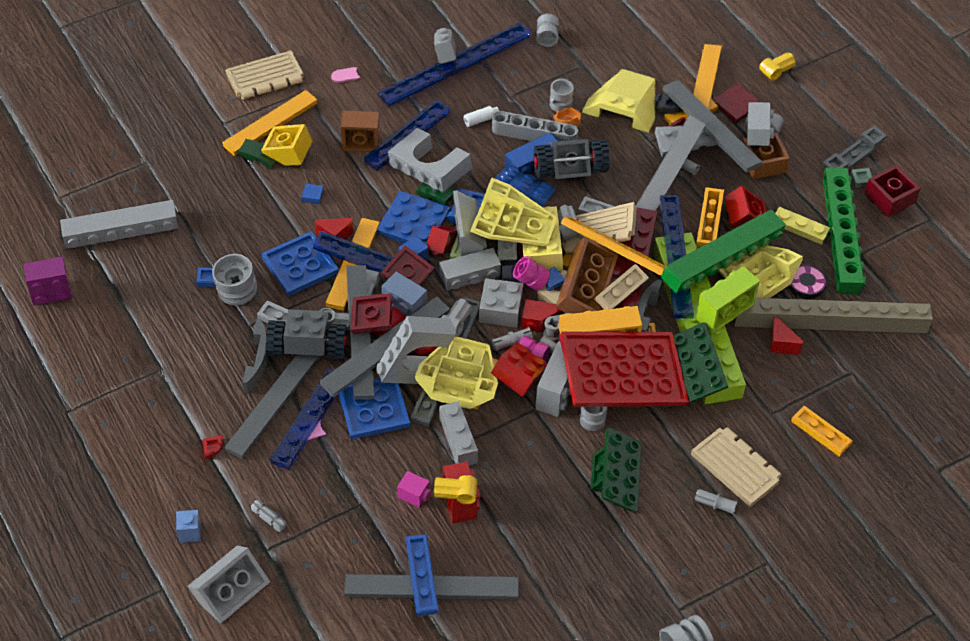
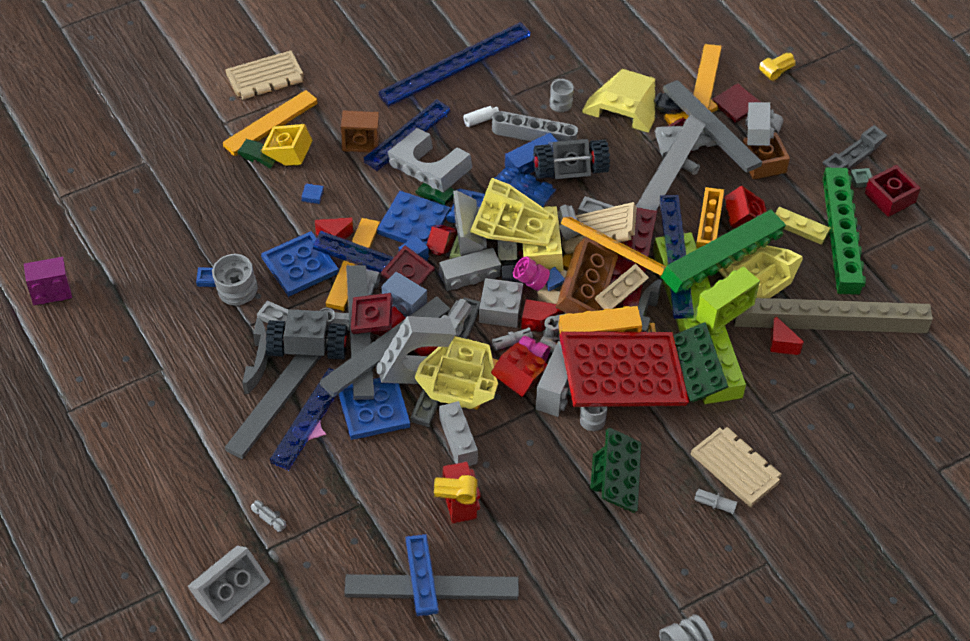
(118, 224): light grey brick -> none
(188, 526): medium blue brick -> none
(212, 446): red tile -> none
(345, 75): bright pink piece -> none
(413, 489): dark pink brick -> none
(445, 45): light grey brick -> none
(547, 30): light grey wheel -> none
(568, 116): orange hair -> none
(808, 282): tile -> none
(821, 431): light orange tile -> none

